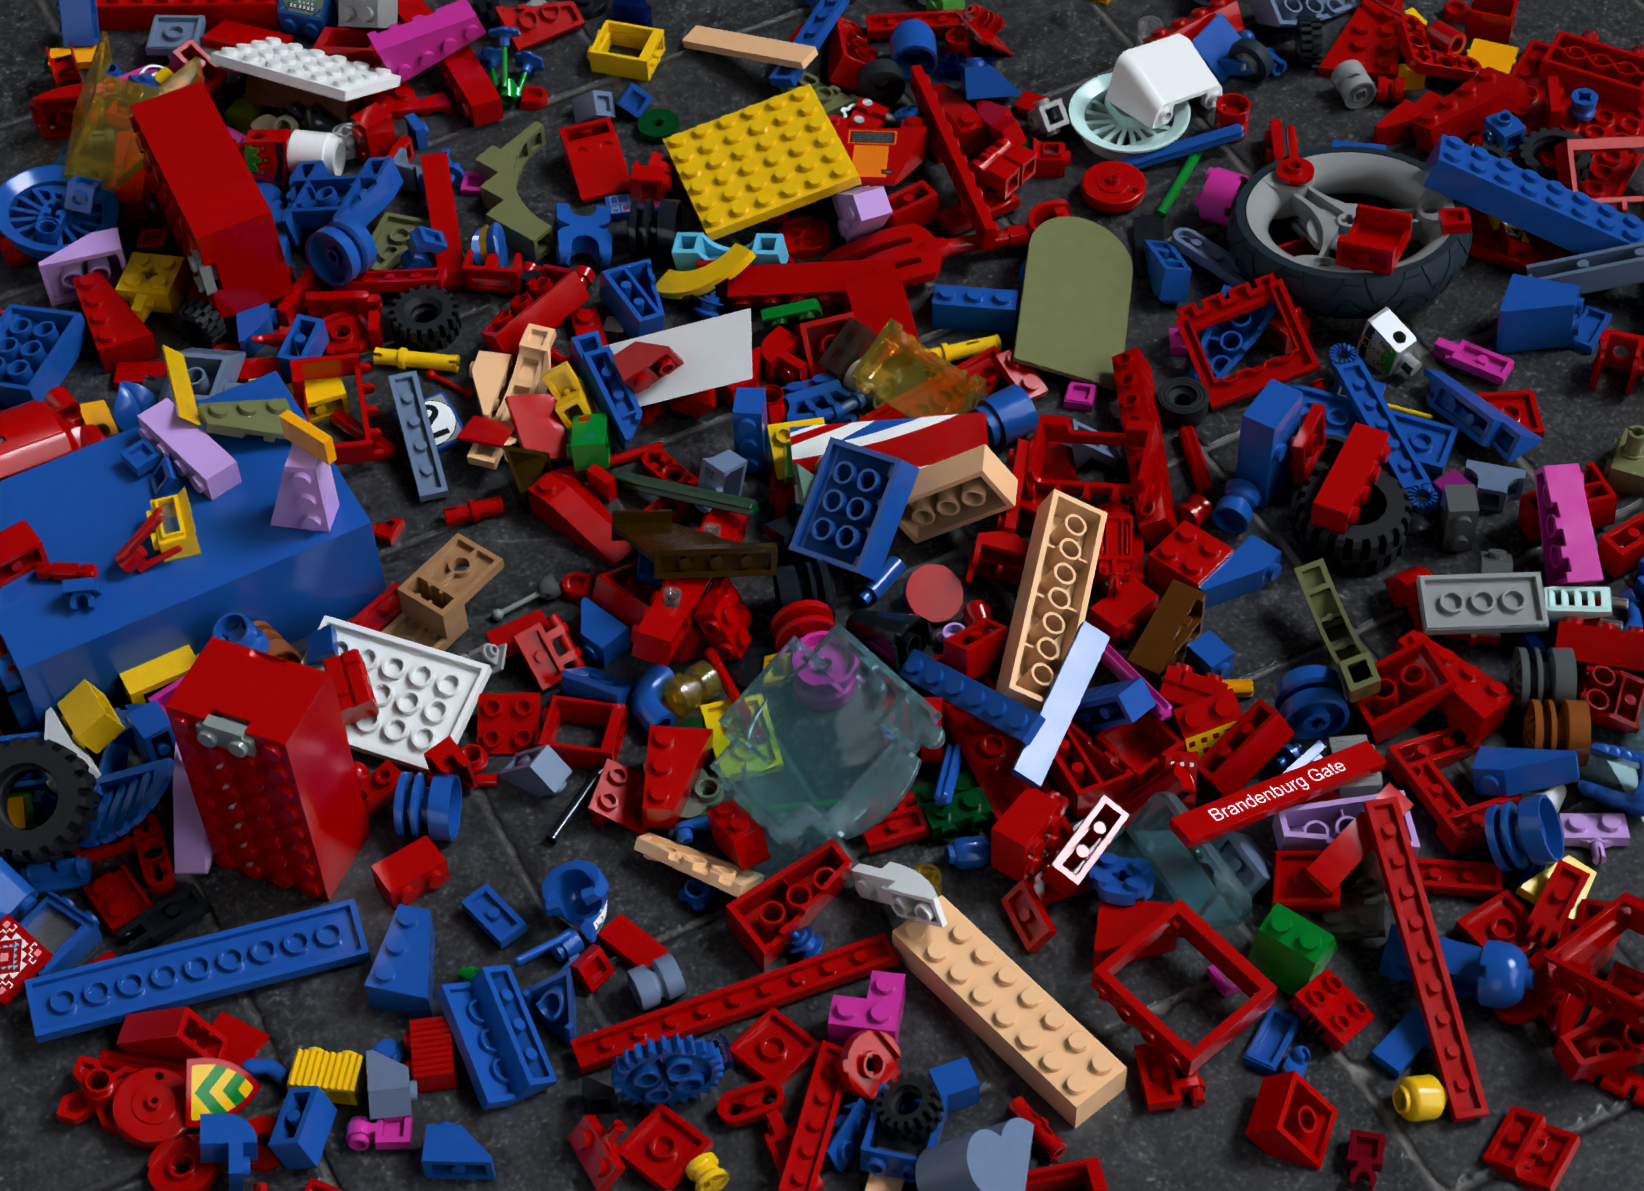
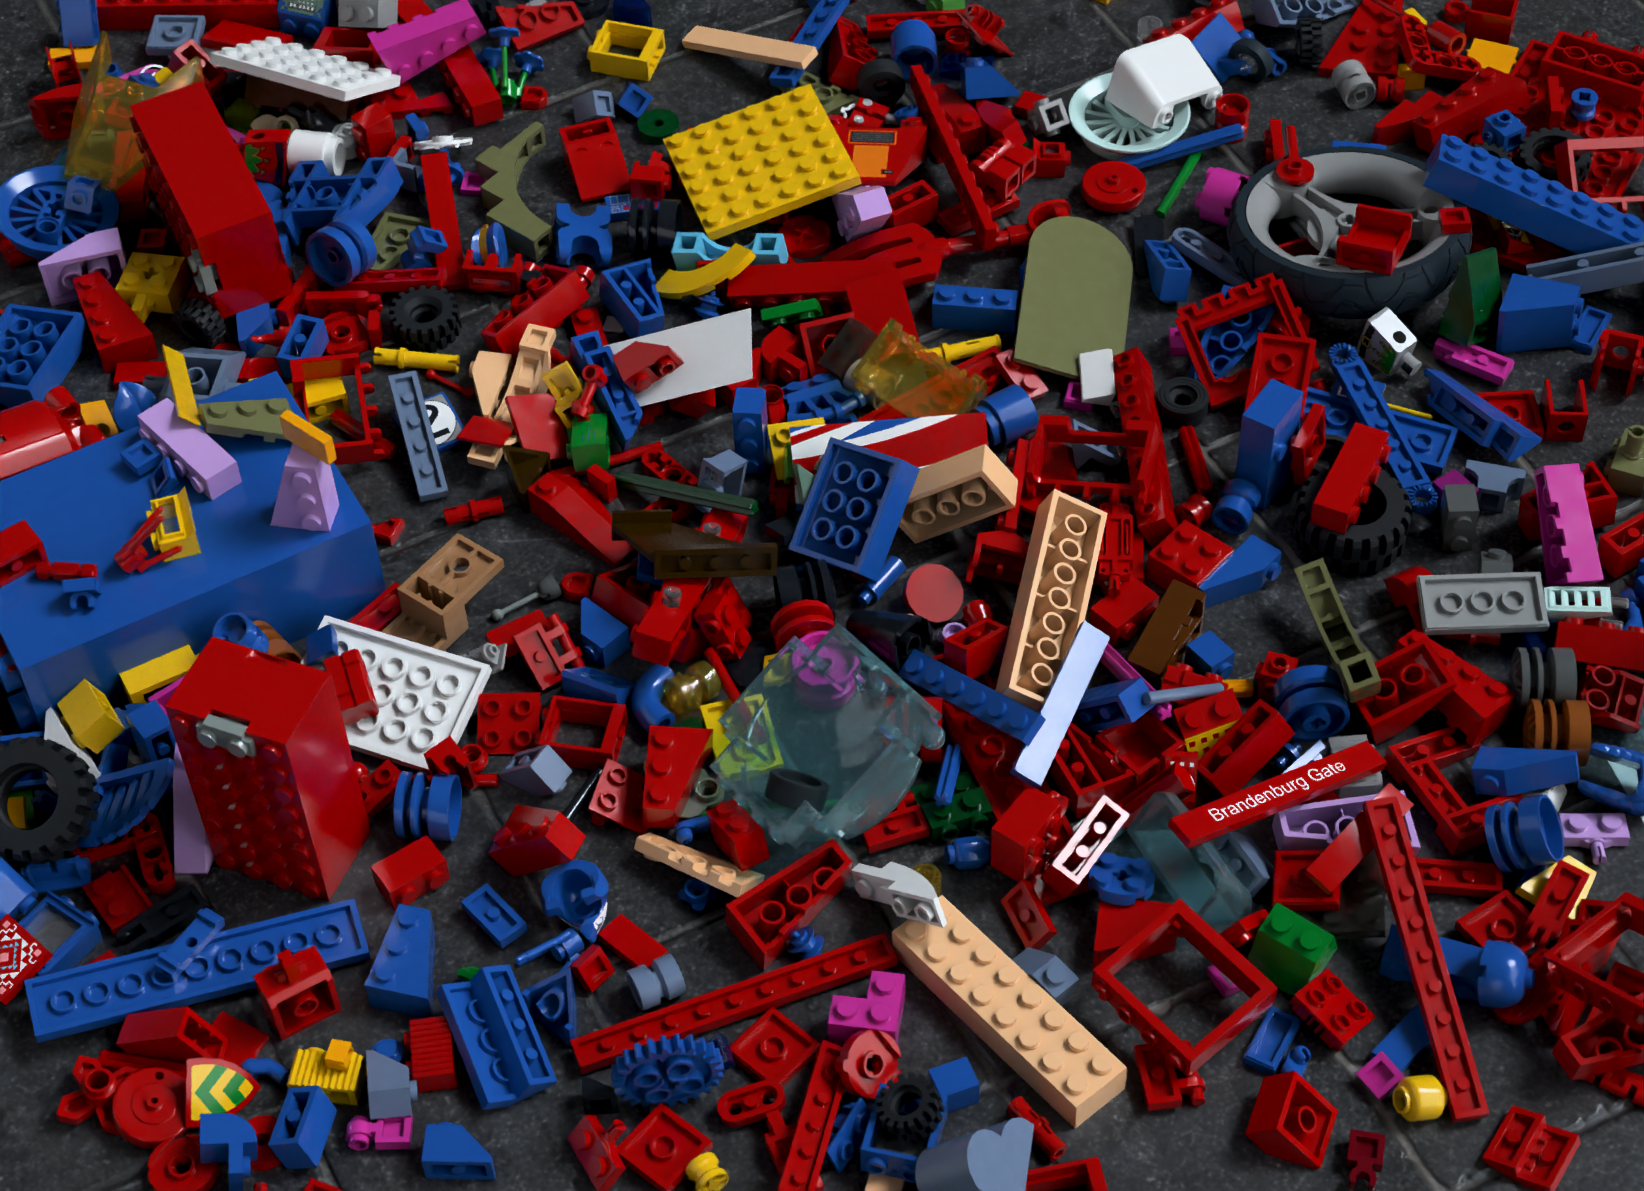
(179, 955): none -> blue piece
(297, 991): none -> red hinge
(339, 1054): none -> light orange piece
(443, 141): none -> white wheel
(535, 840): none -> red wedge
(595, 379): none -> red bar
(793, 787): none -> black tyre
(1048, 973): none -> sand blue slope
(1097, 377): none -> white slope
(1182, 693): none -> sand blue bar
(1244, 929): none -> red plate
(1271, 670): none -> red brick
(1283, 359): none -> red plate
(1380, 1076): none -> dark pink tile
(1474, 300): none -> dark green slope
(1552, 419): none -> red piece

